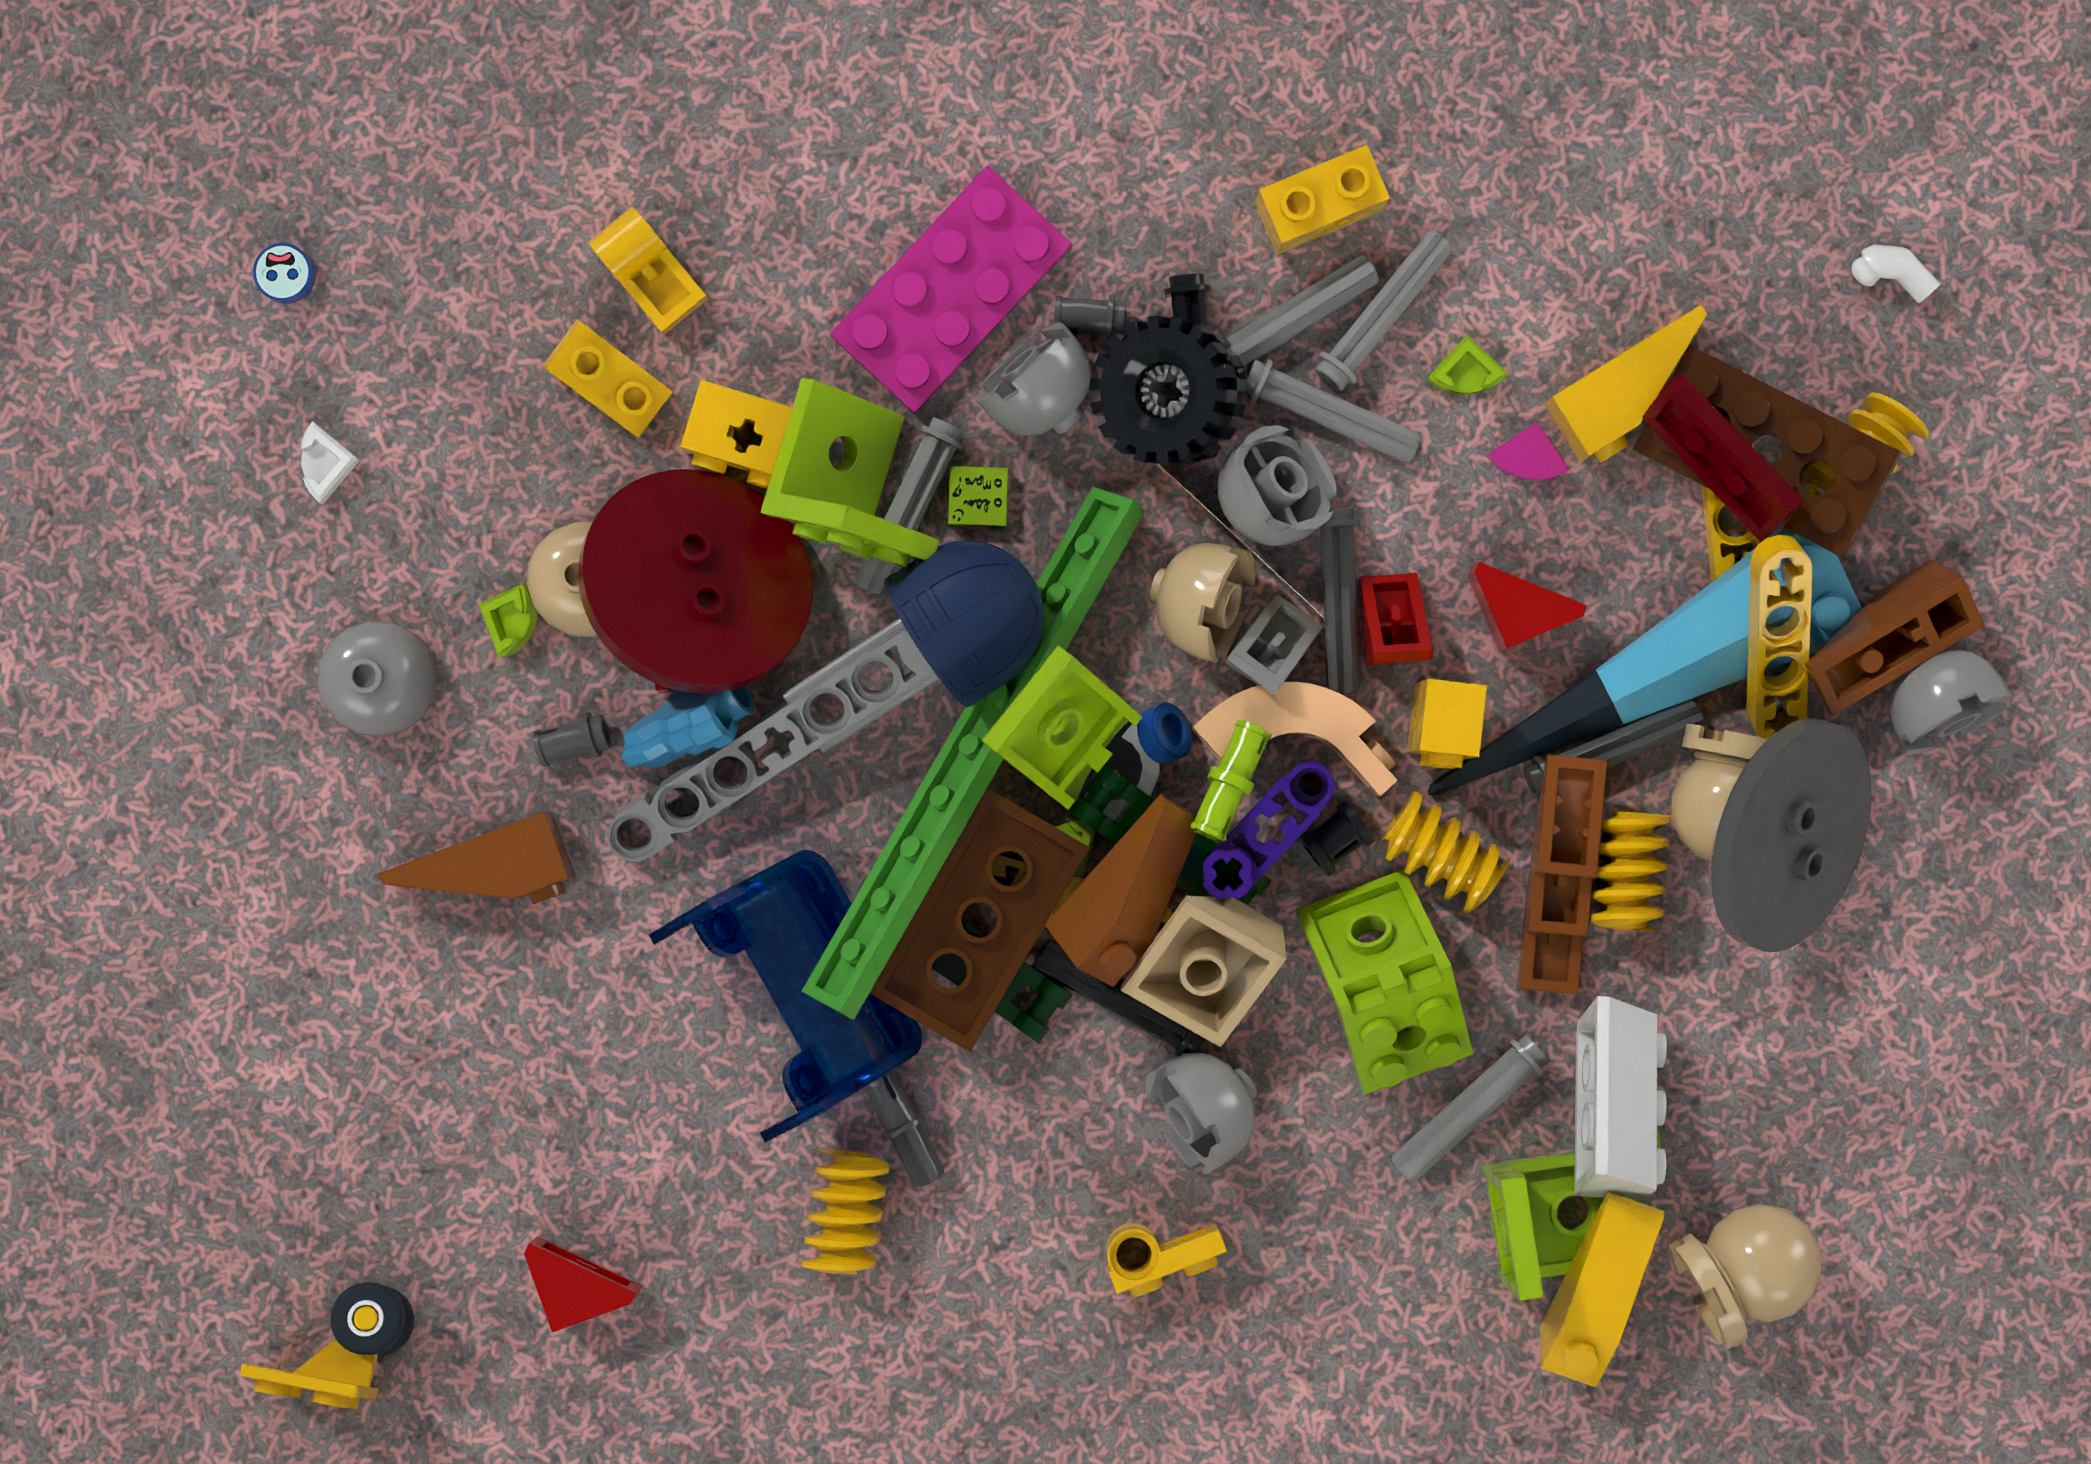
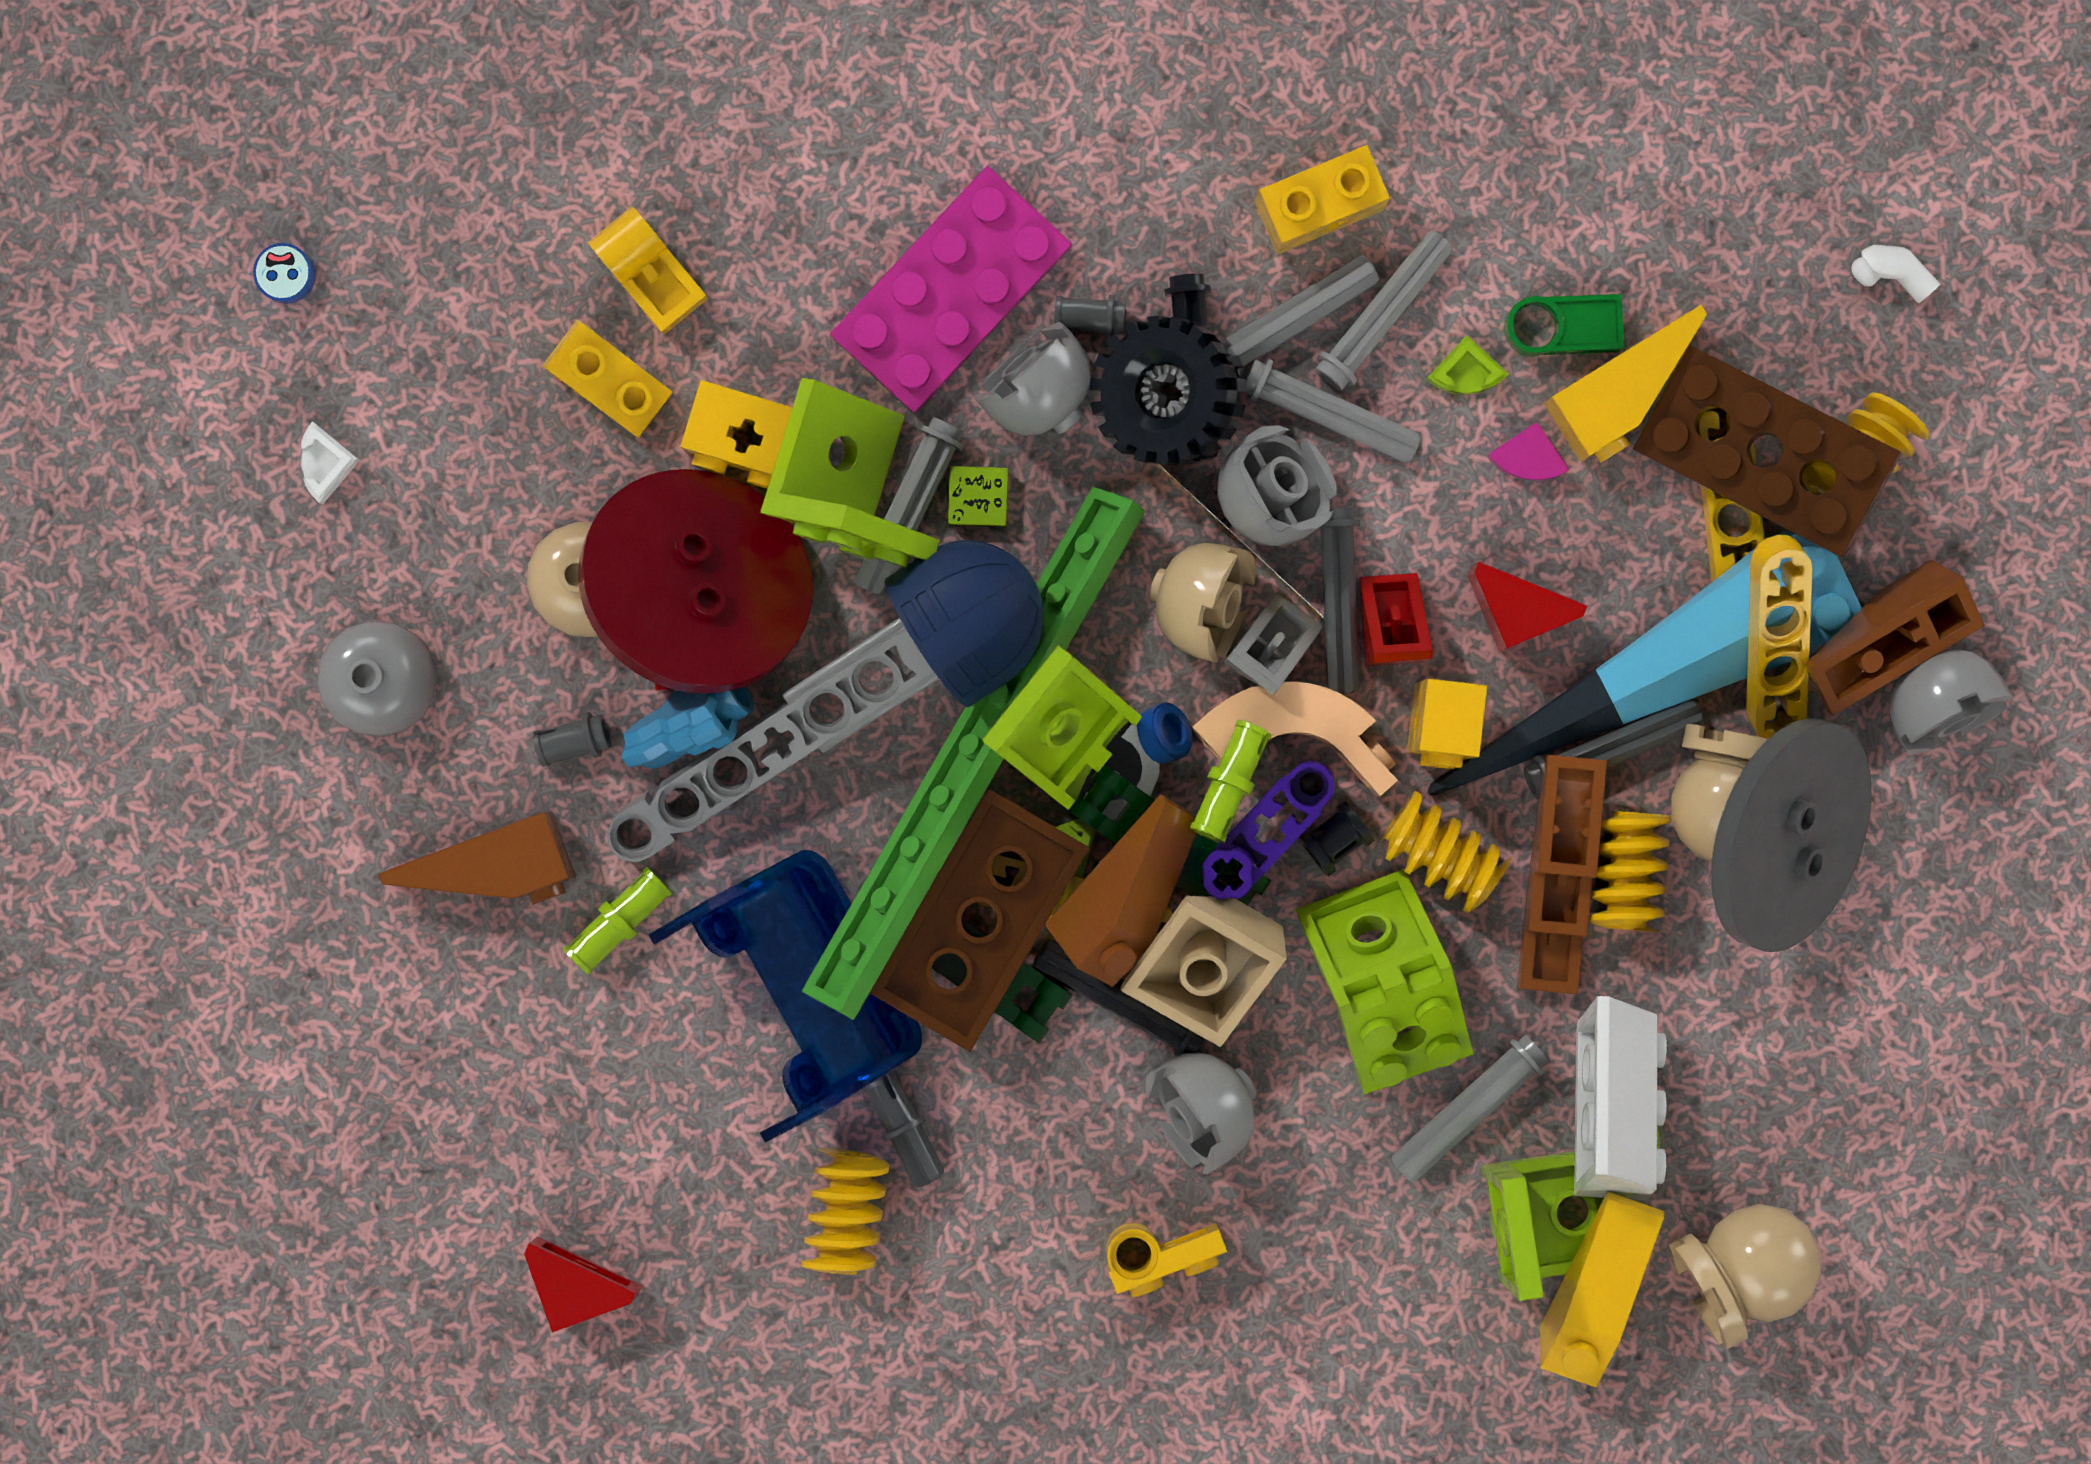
(366, 1325): plate -> none
(510, 619): lime tile -> none
(617, 921): none -> lime pin
(1581, 324): none -> green piece
(1722, 458): dark red plate -> none

